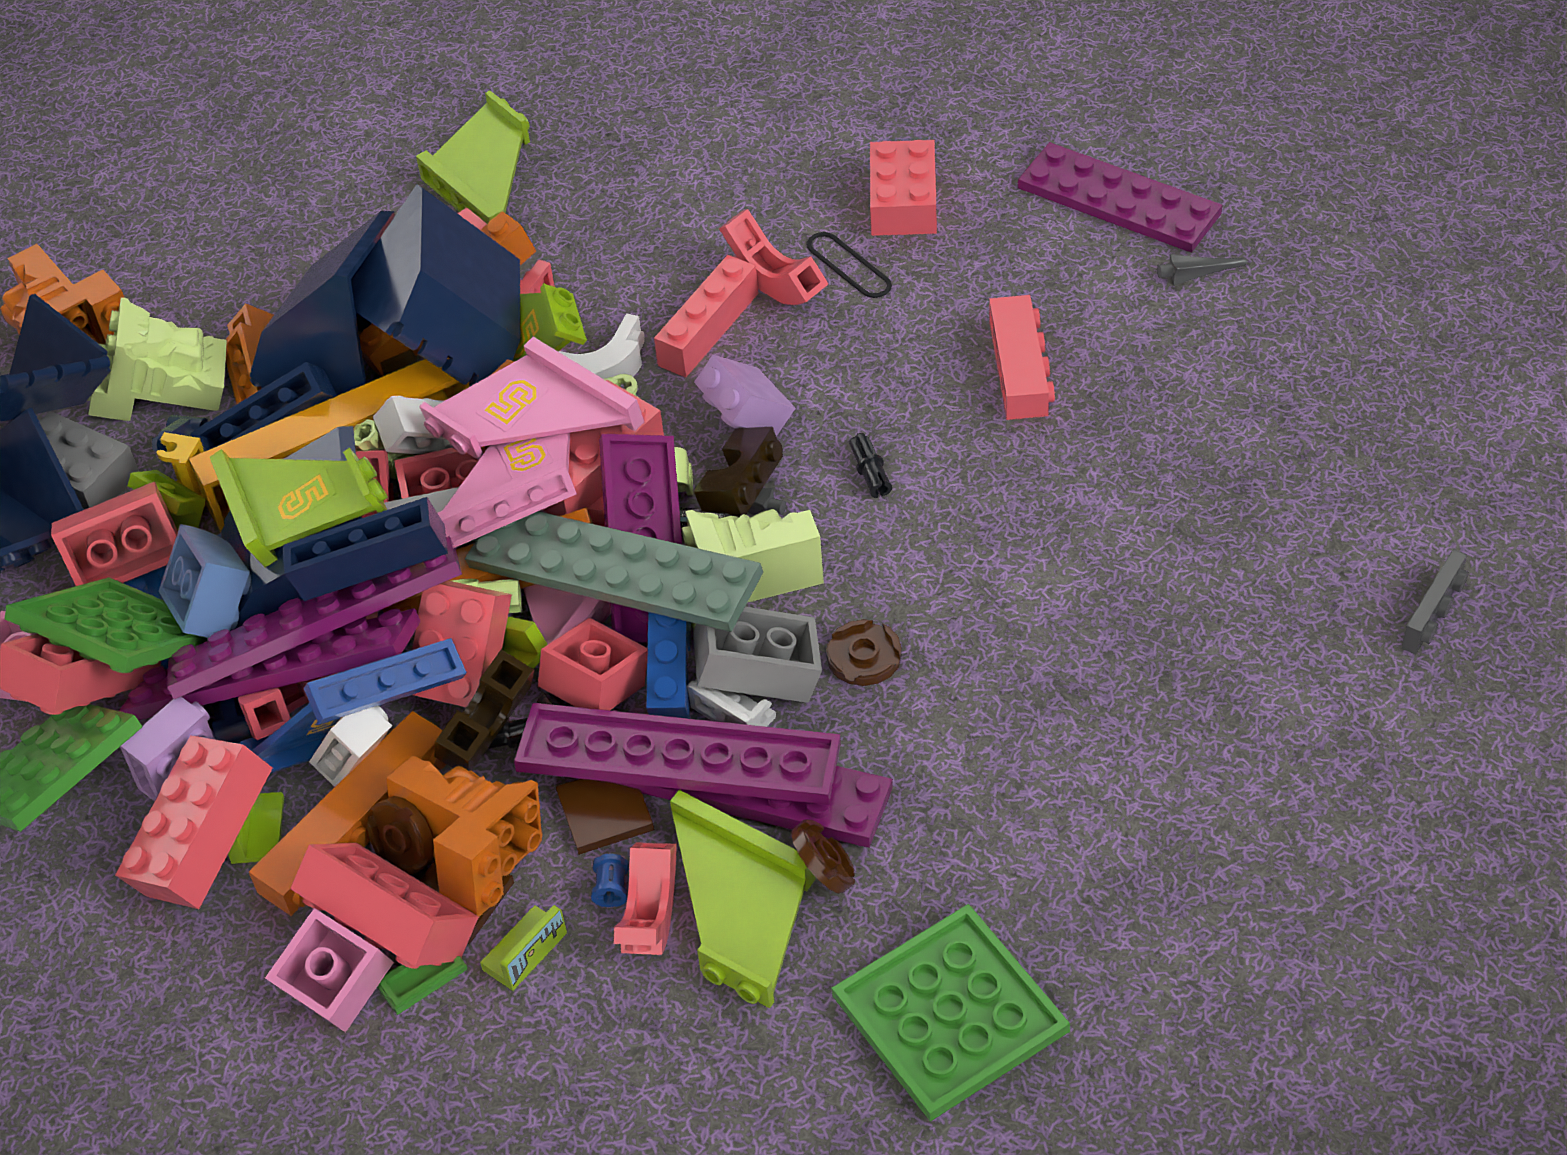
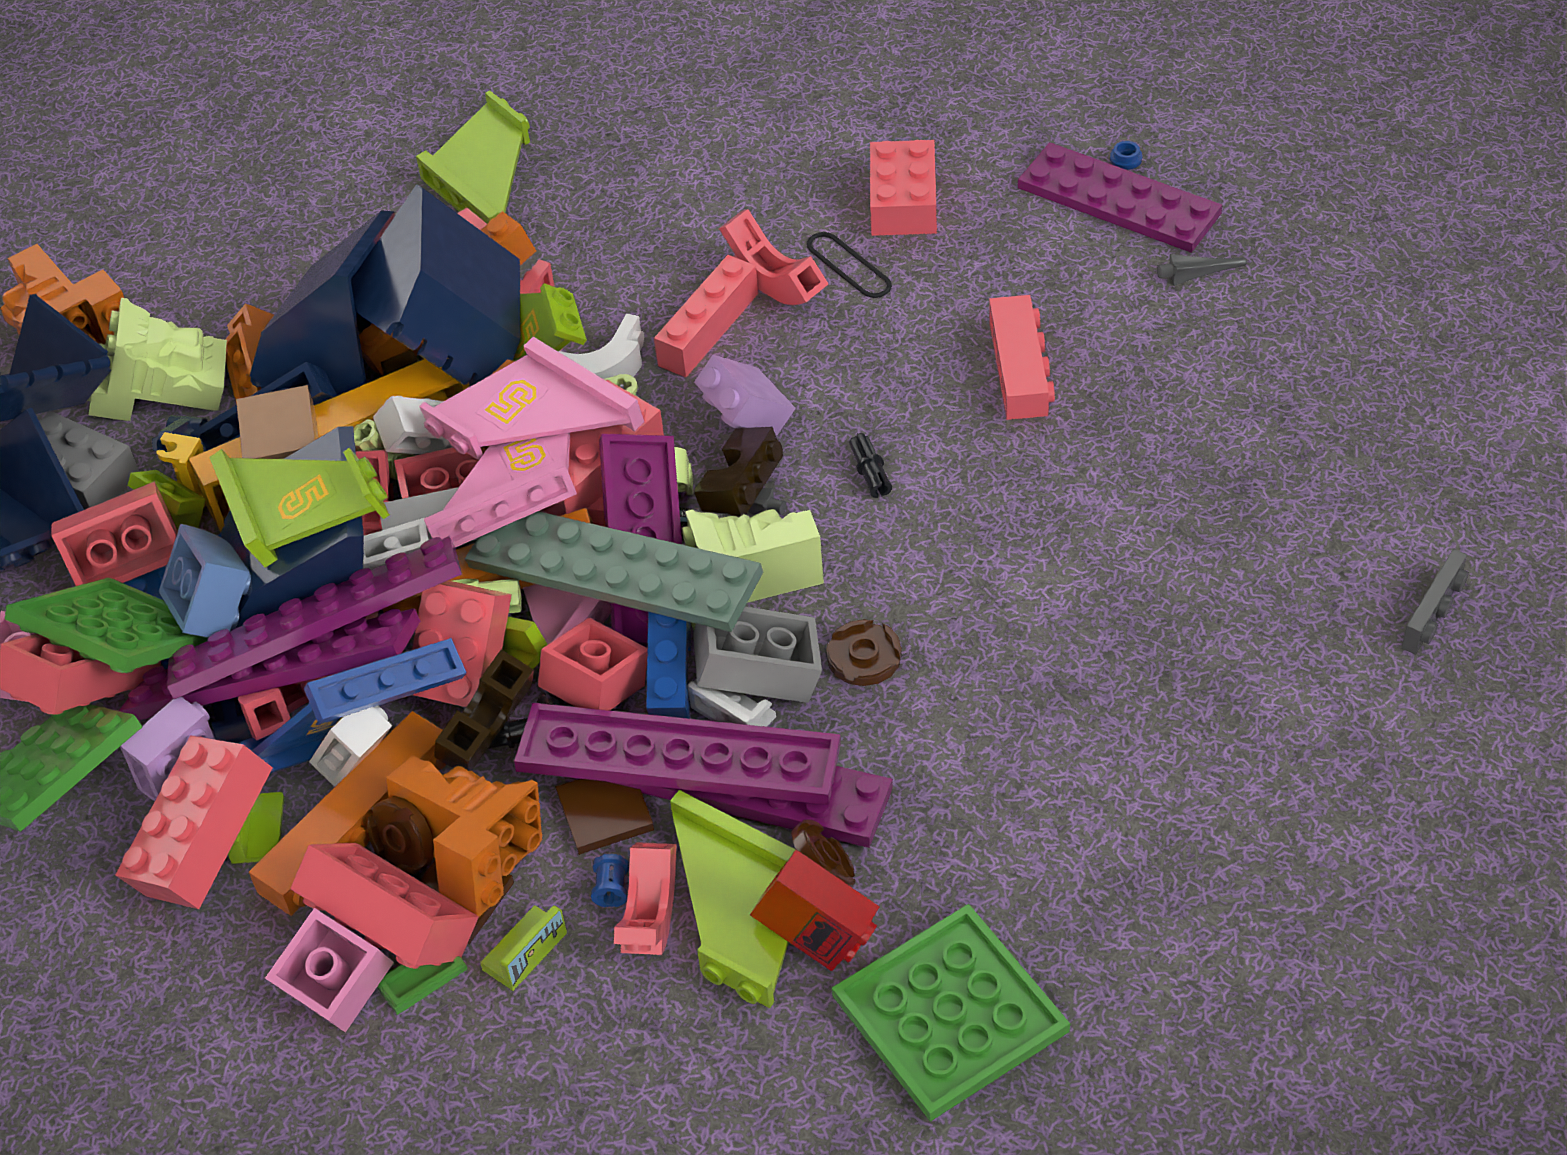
(276, 423): none -> medium nougat brick
(365, 549): dark blue brick -> none
(816, 912): none -> red brick
(1126, 155): none -> blue plate

